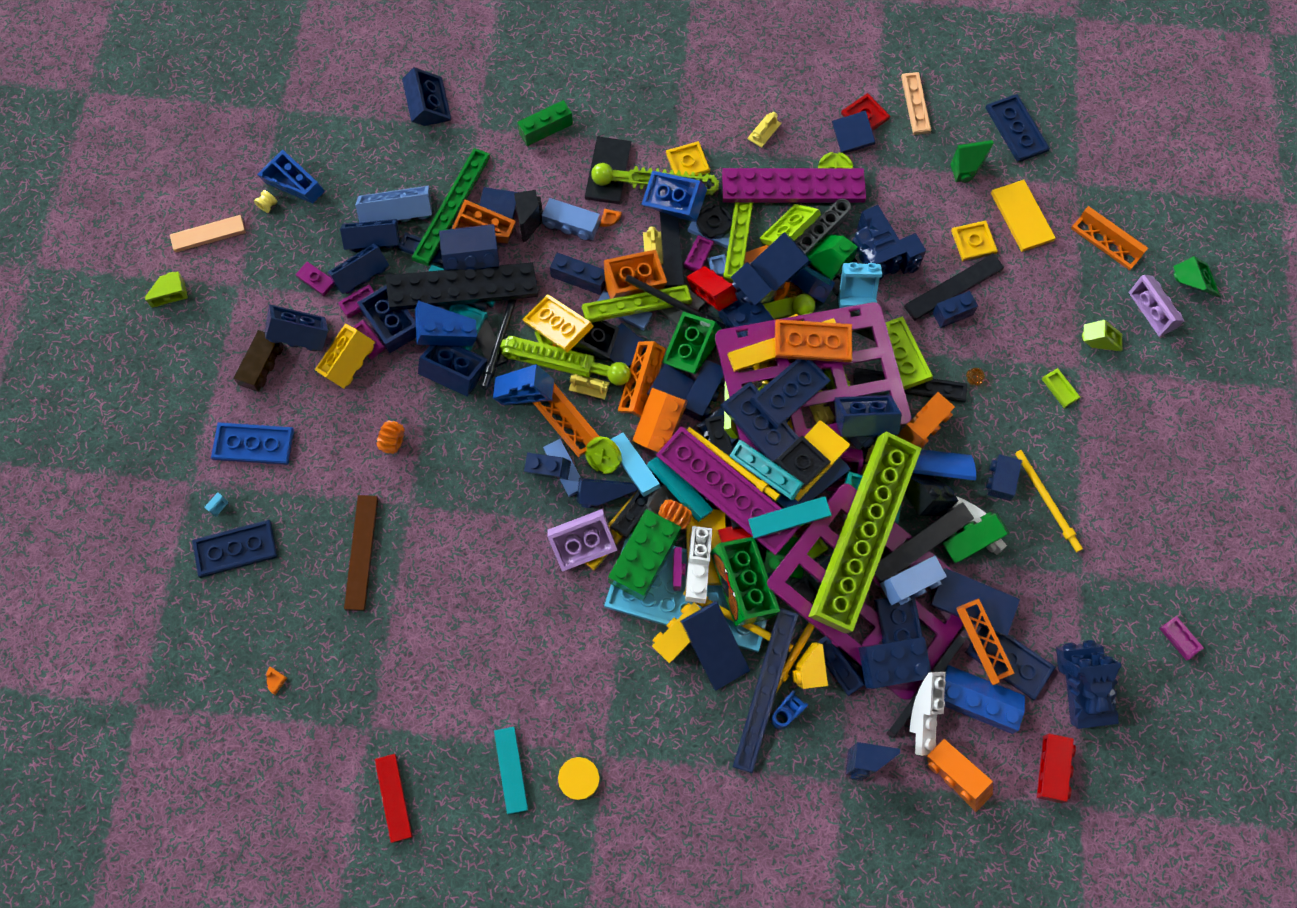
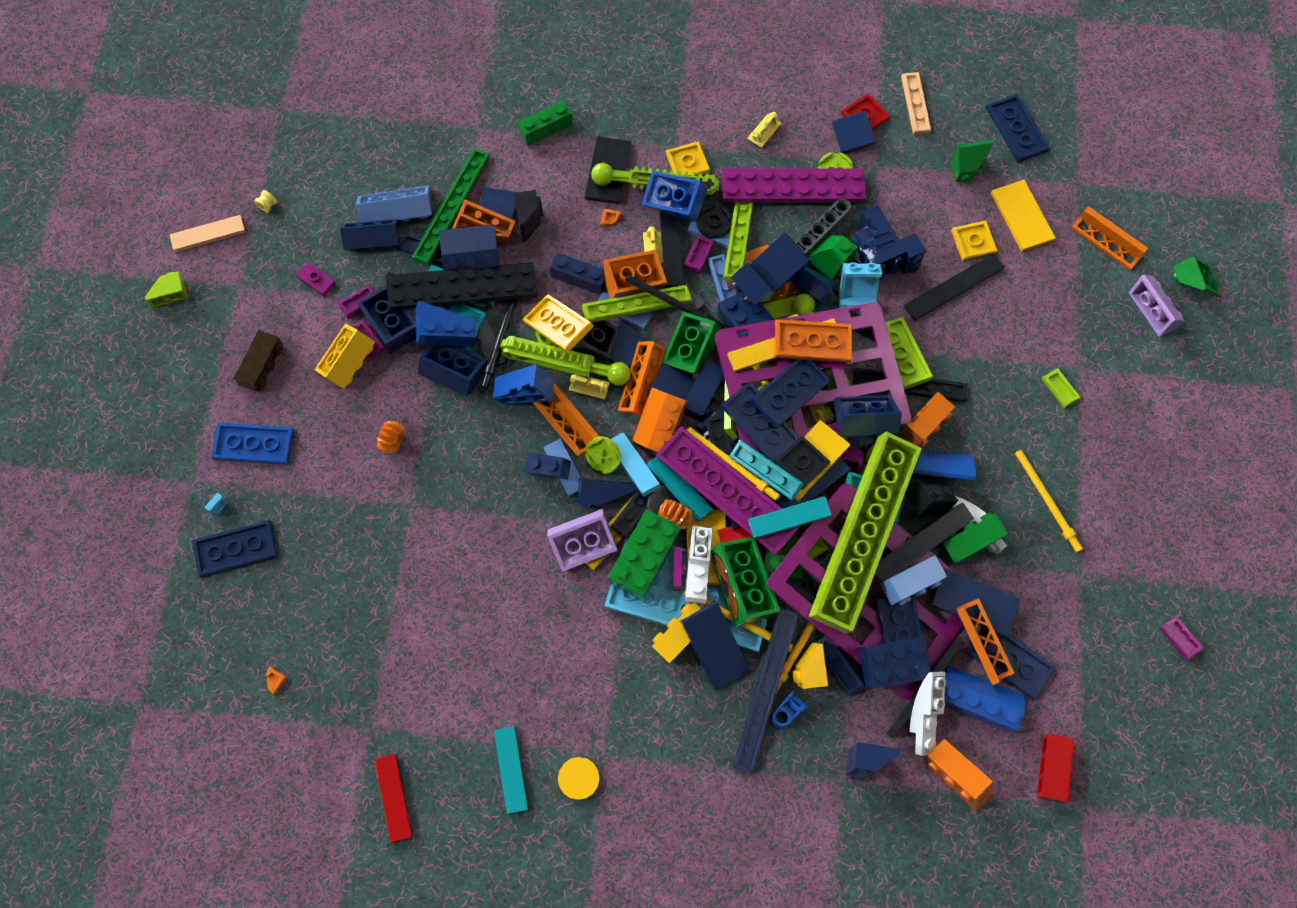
(290, 177): blue wedge -> none
(295, 328): dark blue slope -> none
(358, 269): dark blue brick -> none
(361, 553): reddish brown tile -> none
(426, 97): dark blue slope -> none
(570, 219): medium blue brick -> none
(712, 288): red brick -> none
(793, 223): lime plate -> none
(955, 309): dark blue brick -> none
(975, 372): clear orange plate -> none
(1004, 477): dark blue brick -> none
(1089, 683): dark blue brick -> none
(1102, 336): lime slope -> none

